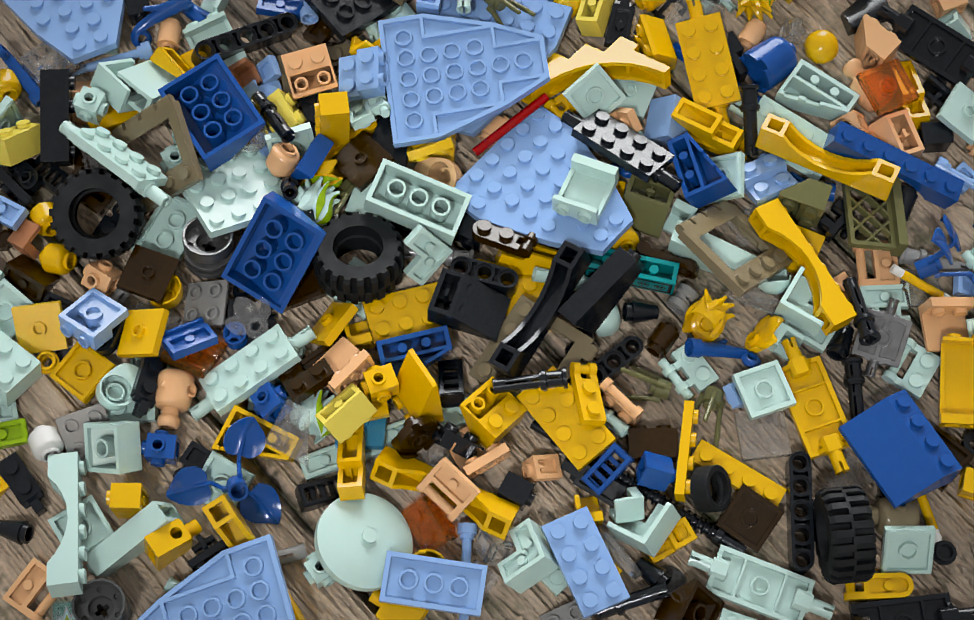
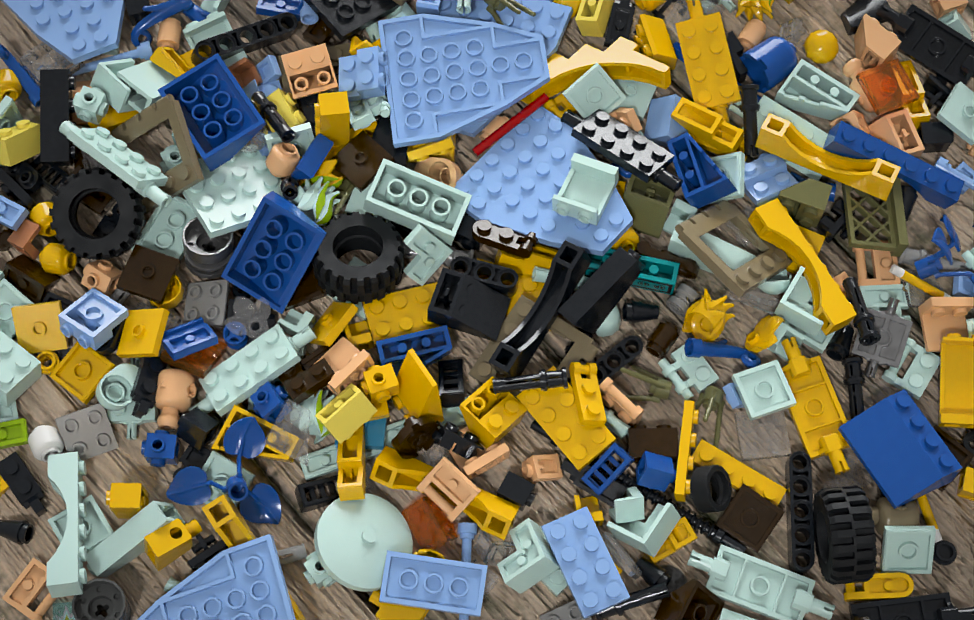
(112, 446): light aqua slope -> none
(197, 428): none -> black brick
(296, 321): none -> light aqua panel

